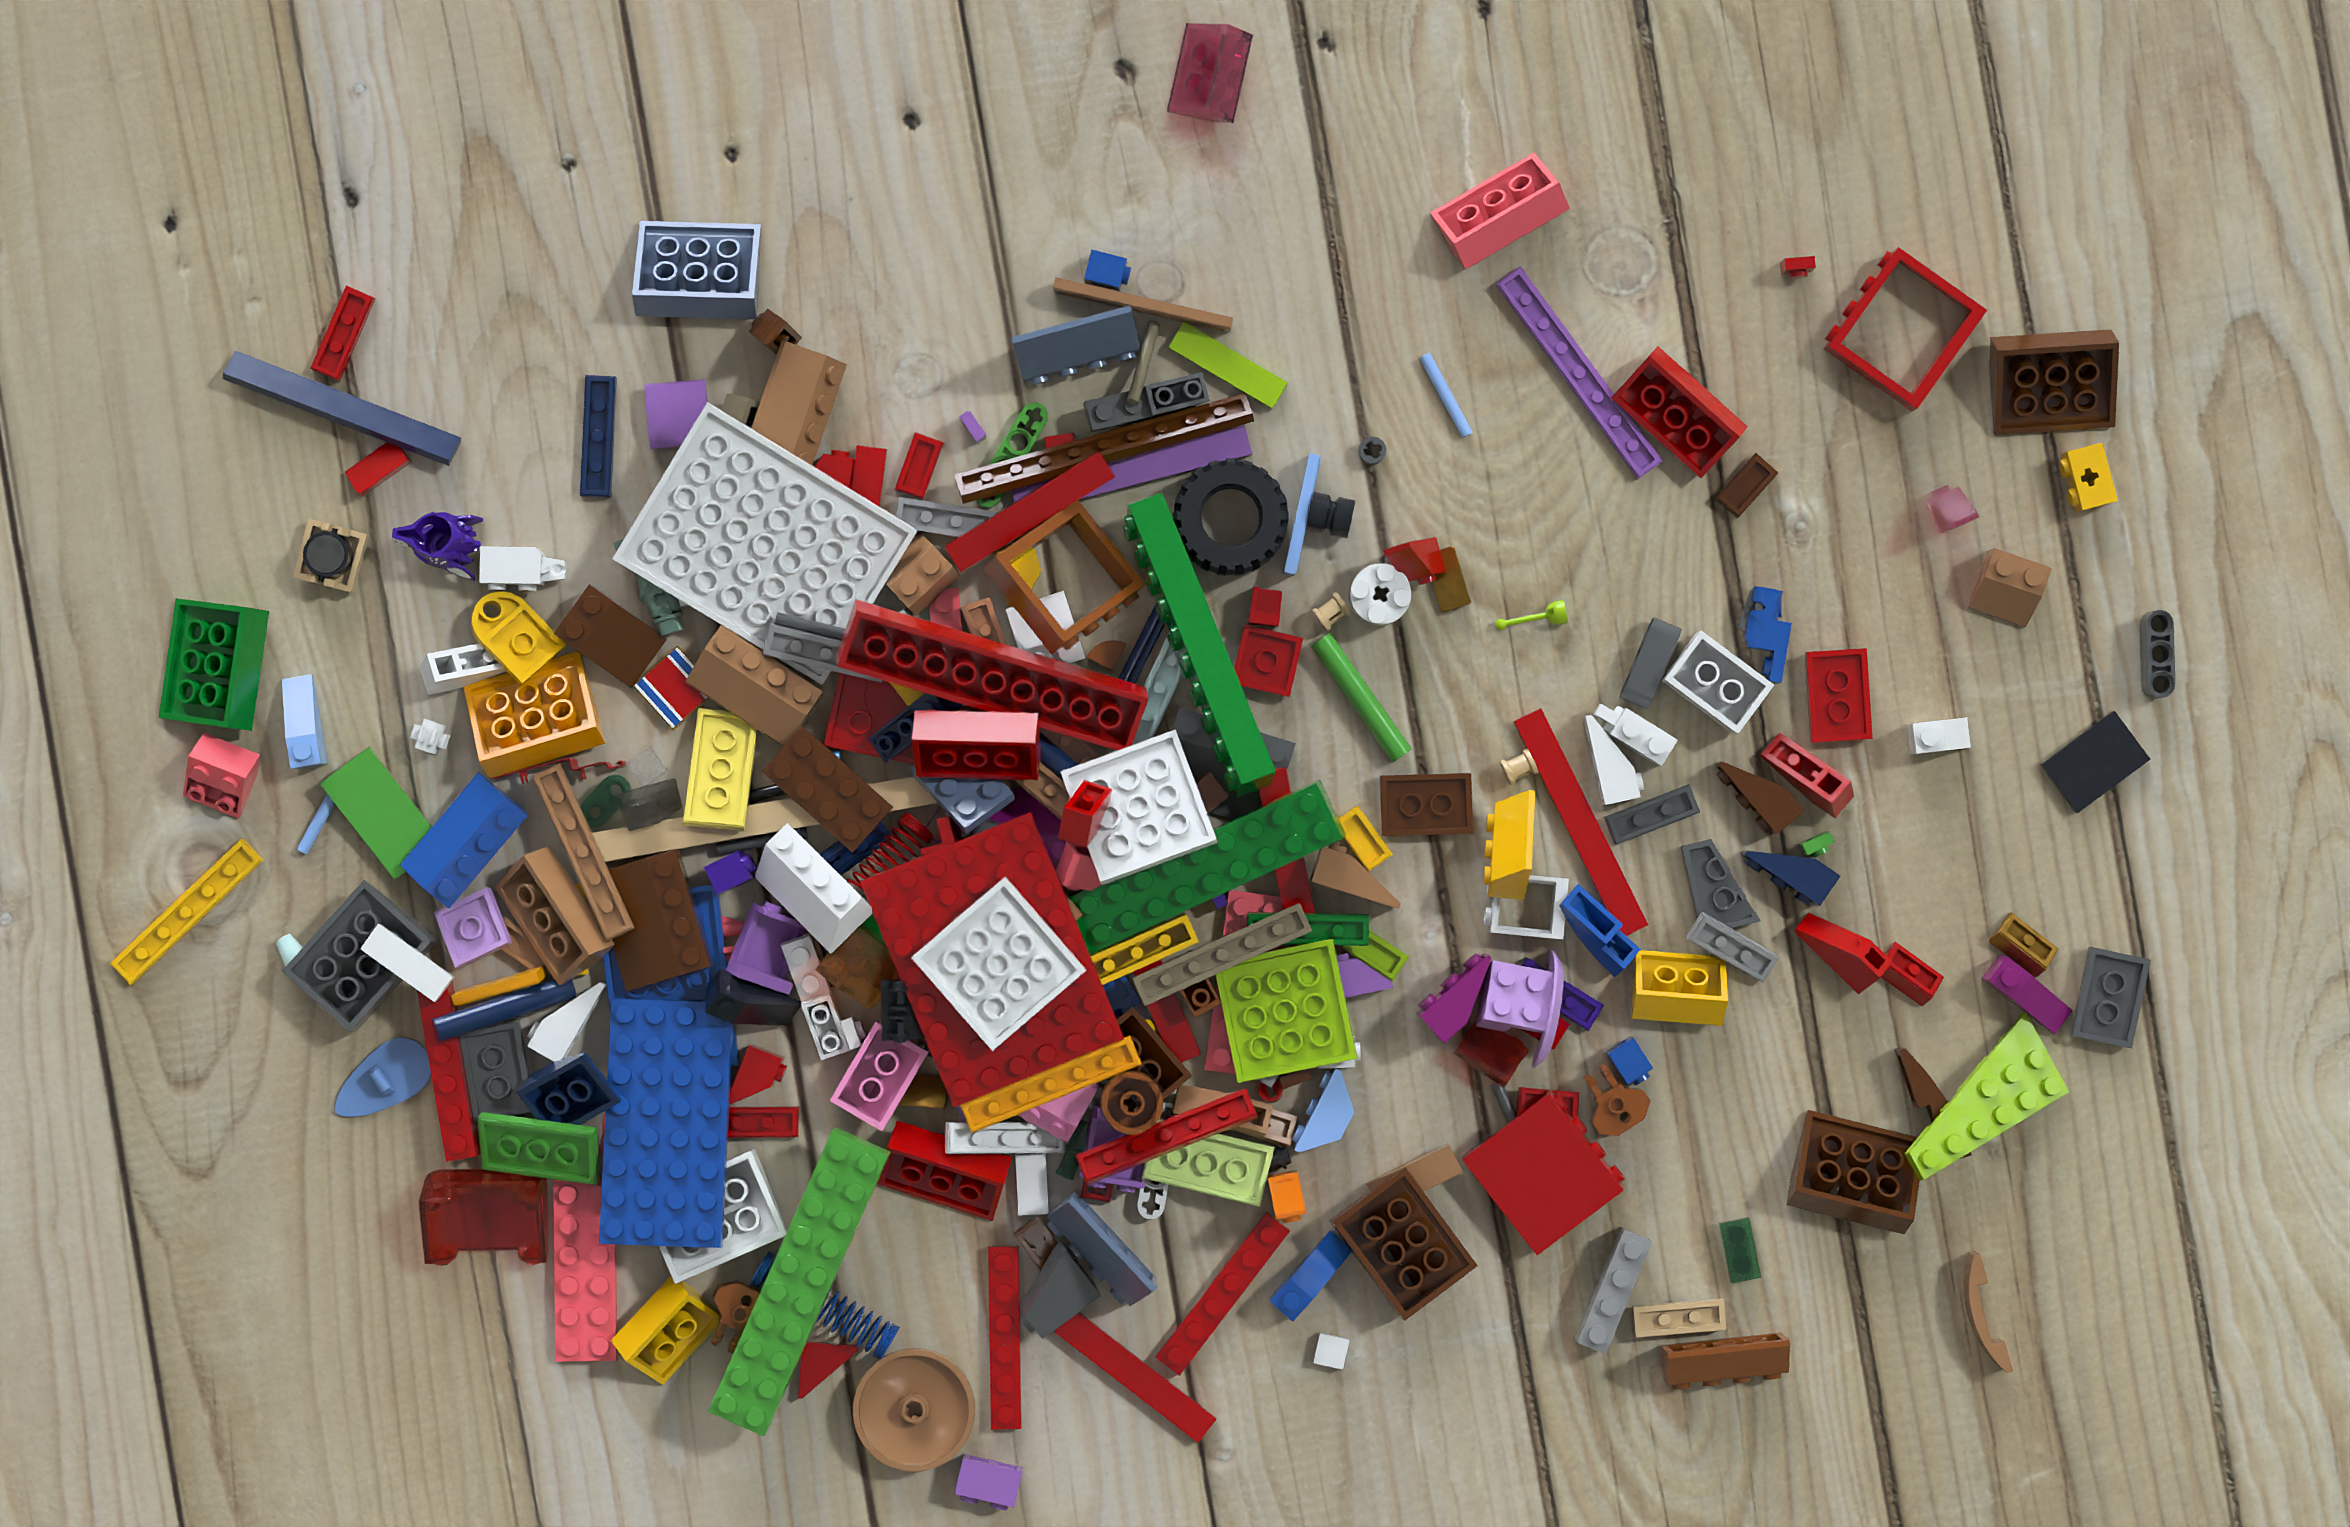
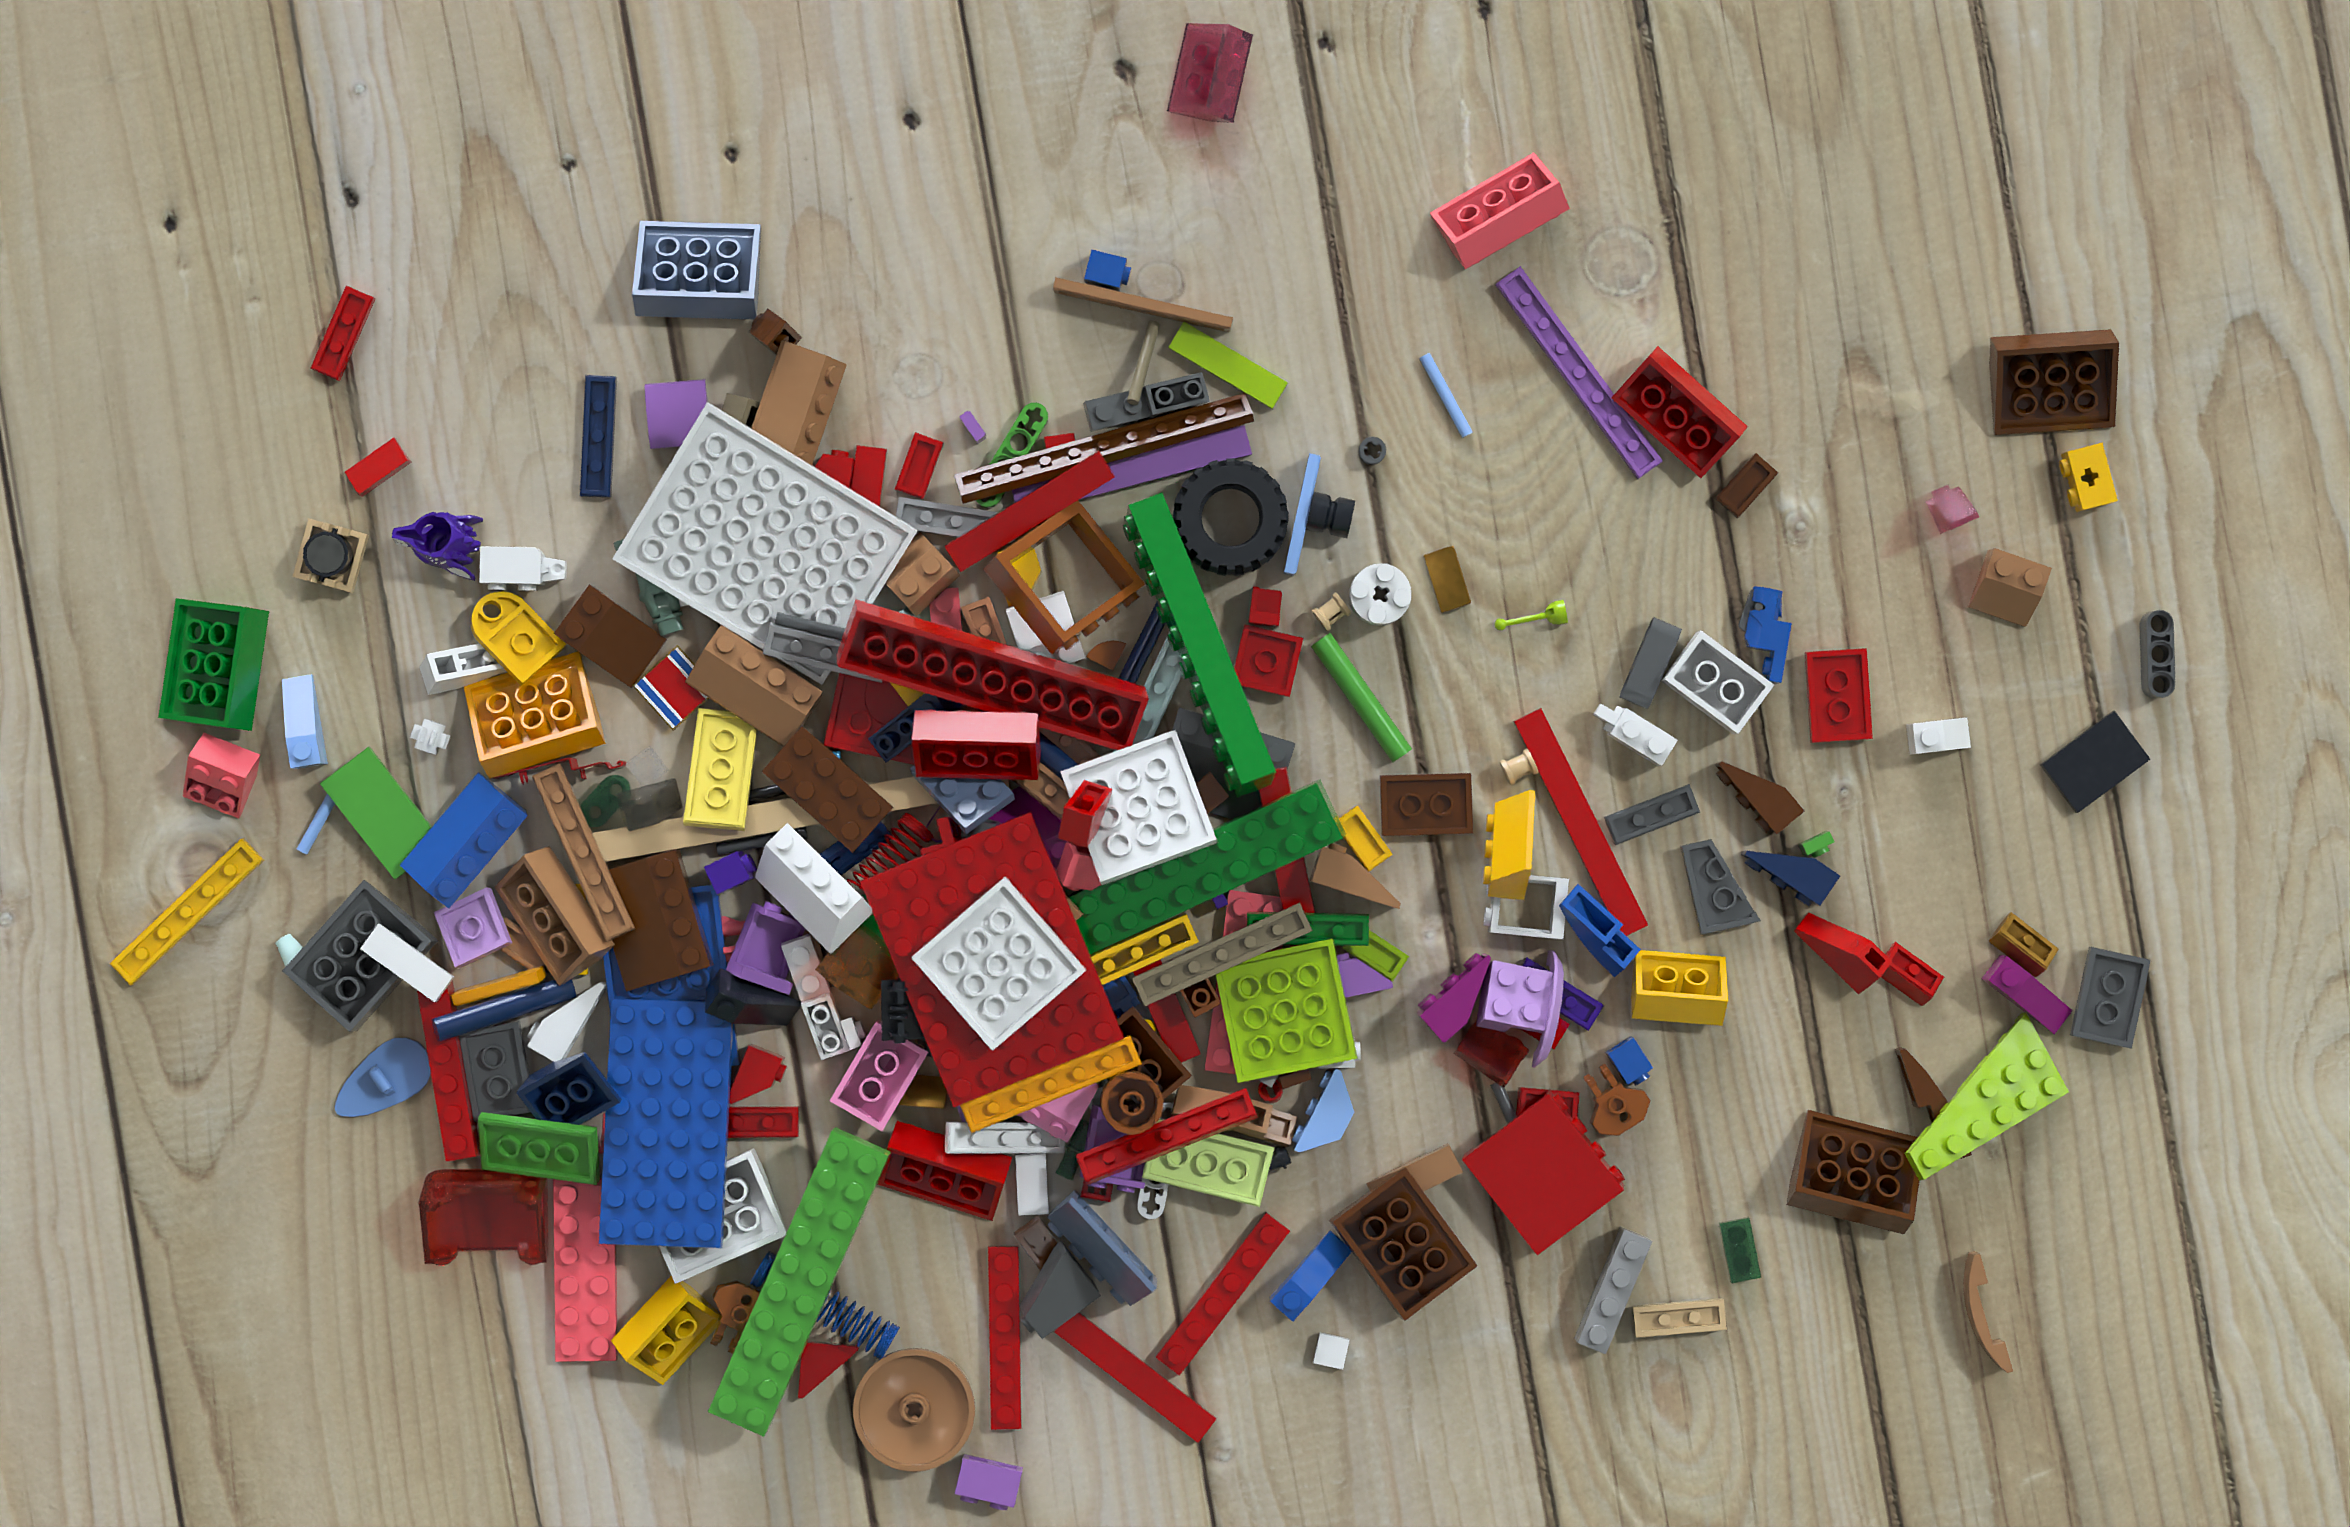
(342, 408): dark blue tile -> none
(1076, 345): sand blue slope -> none
(1286, 1196): orange slope -> none
(1417, 560): red slope -> none
(1612, 769): white slope -> none
(1725, 1359): dark orange slope -> none
(1732, 947): light grey tile -> none
(1798, 266): red plate -> none
(1809, 775): red slope -> none
(1945, 356): red window -> none

